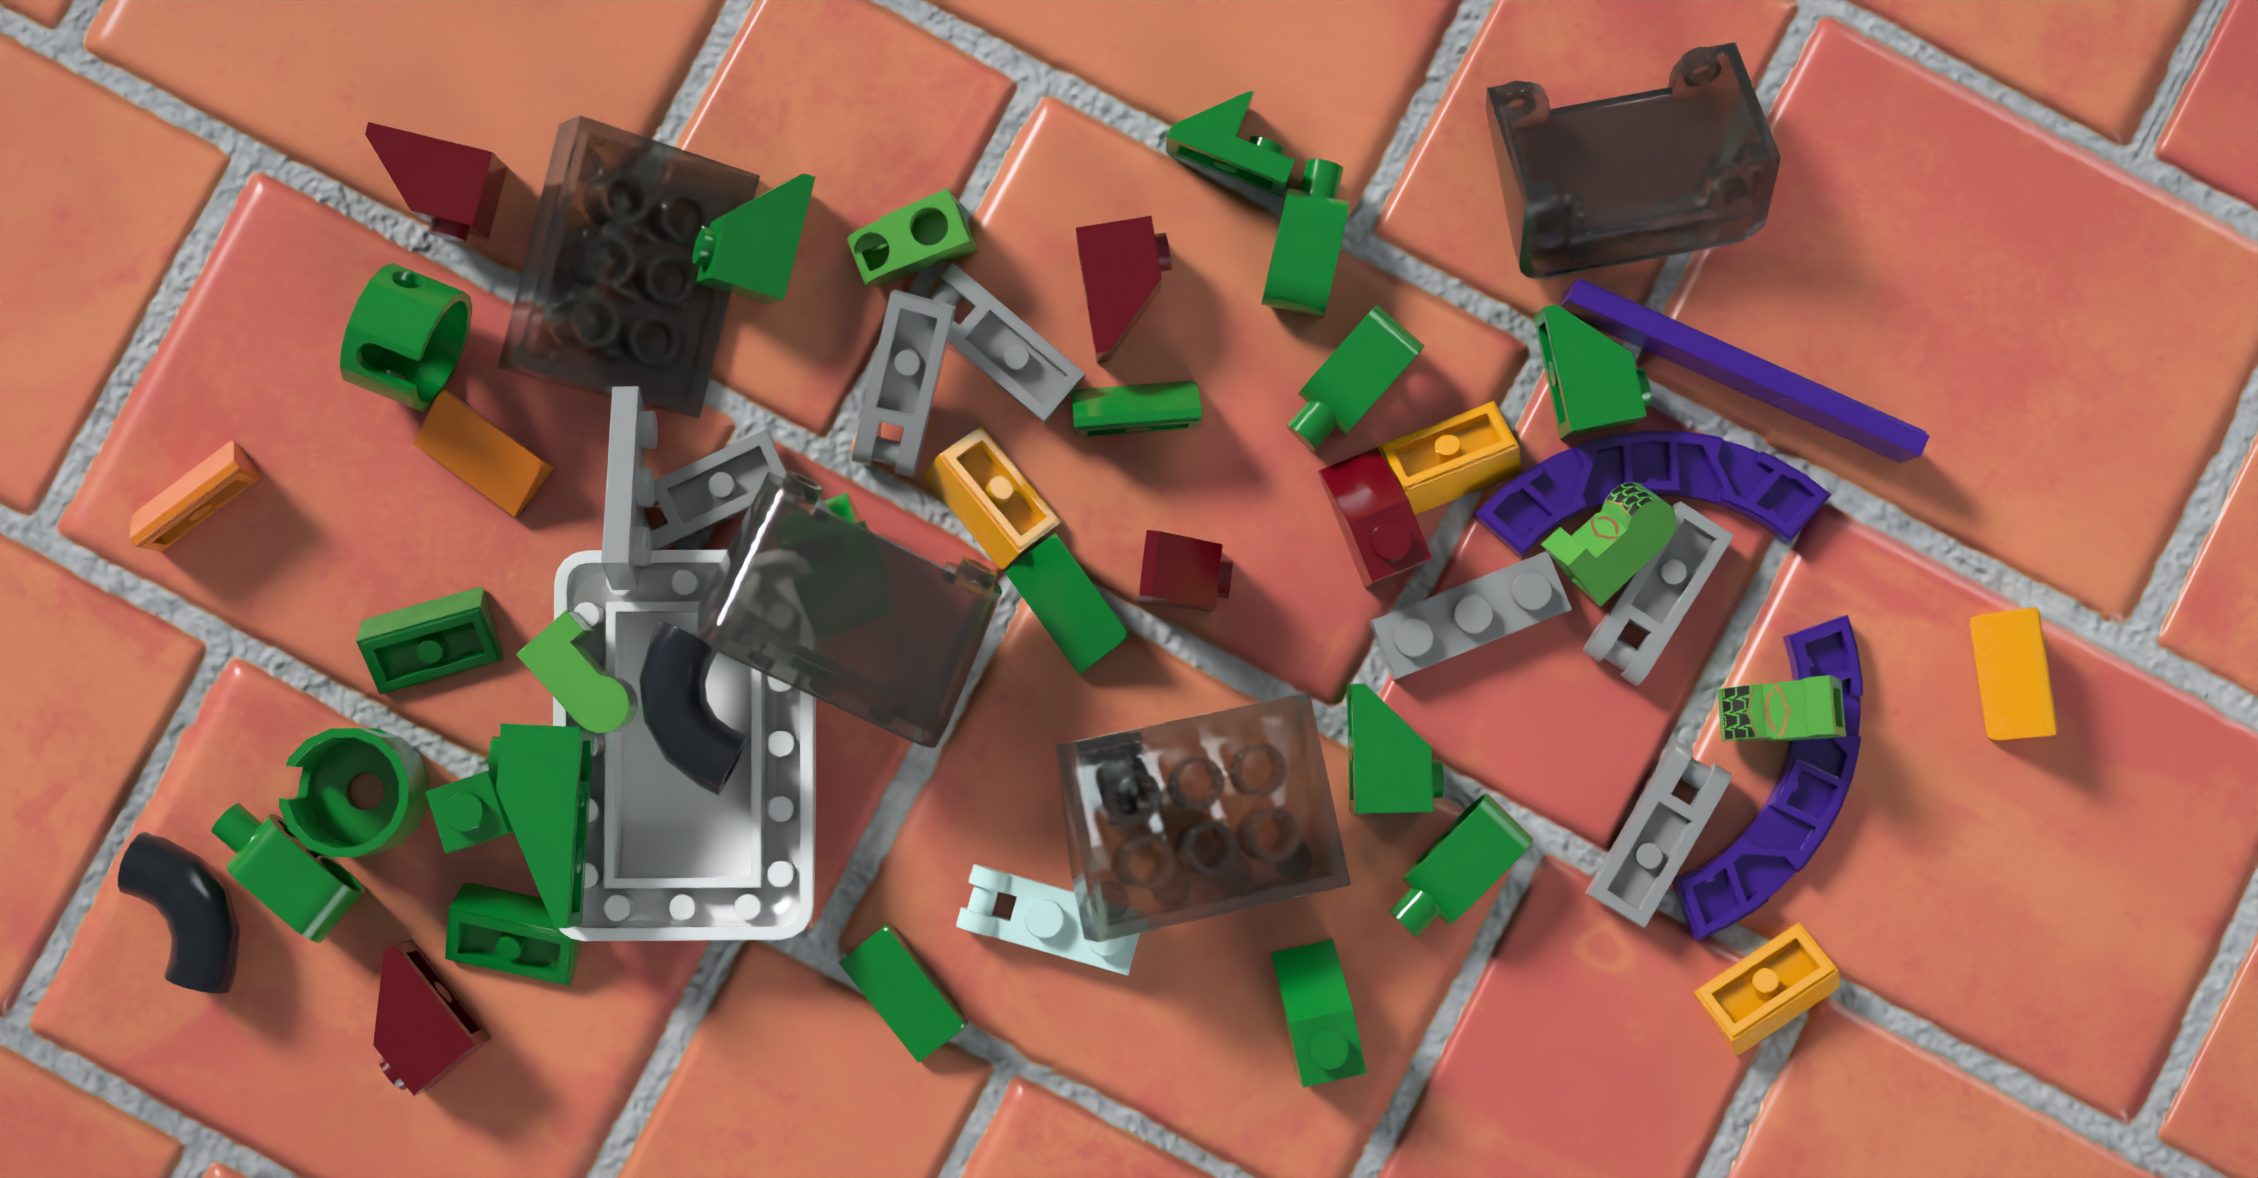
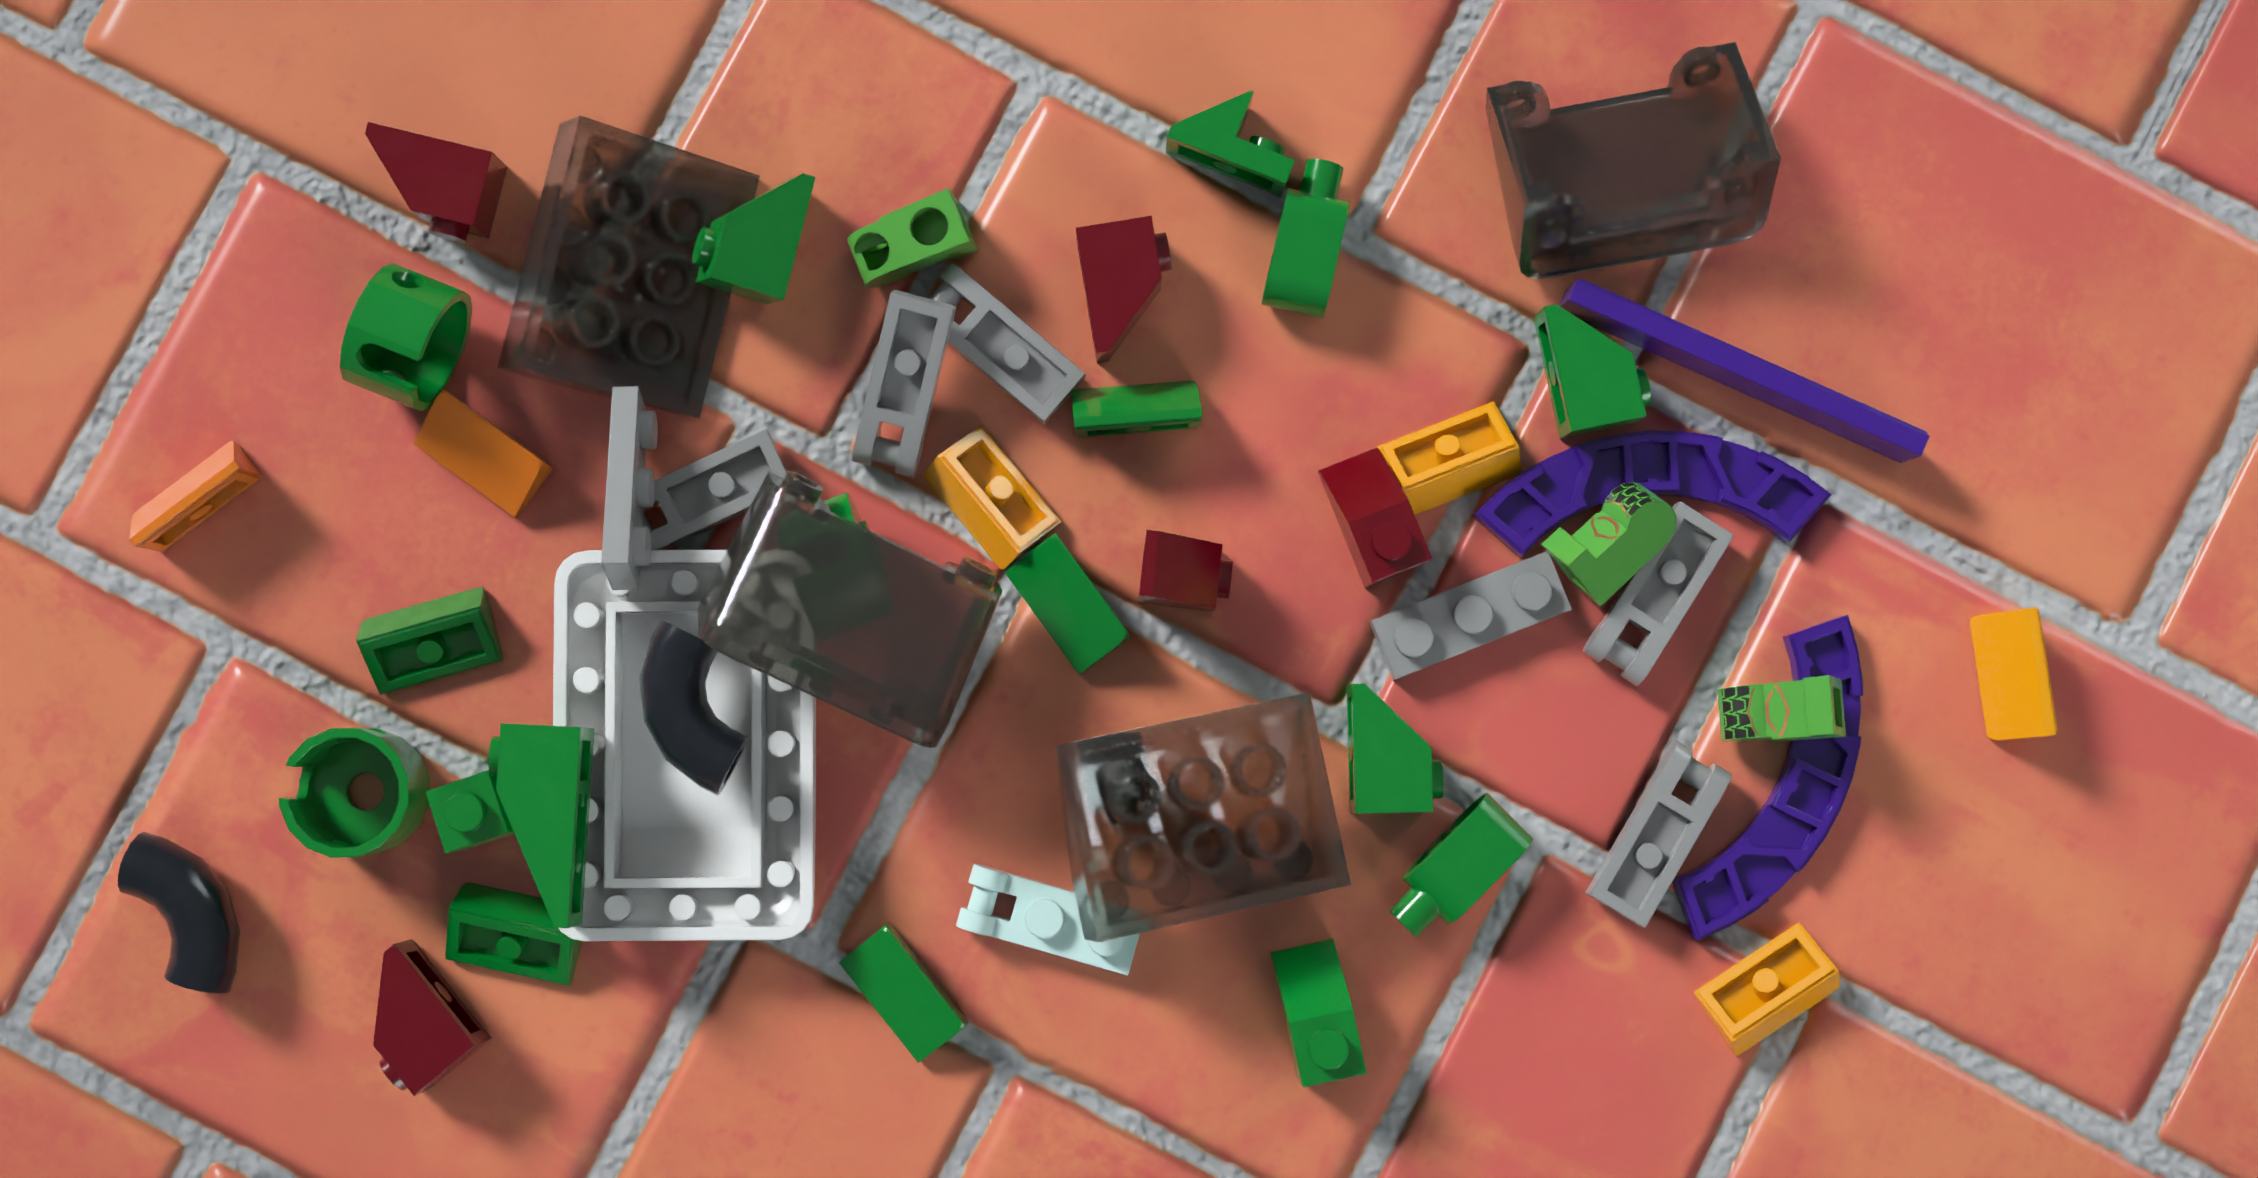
(291, 880): green piece -> none
(576, 678): bright green leg -> none
(1354, 377): green piece -> none

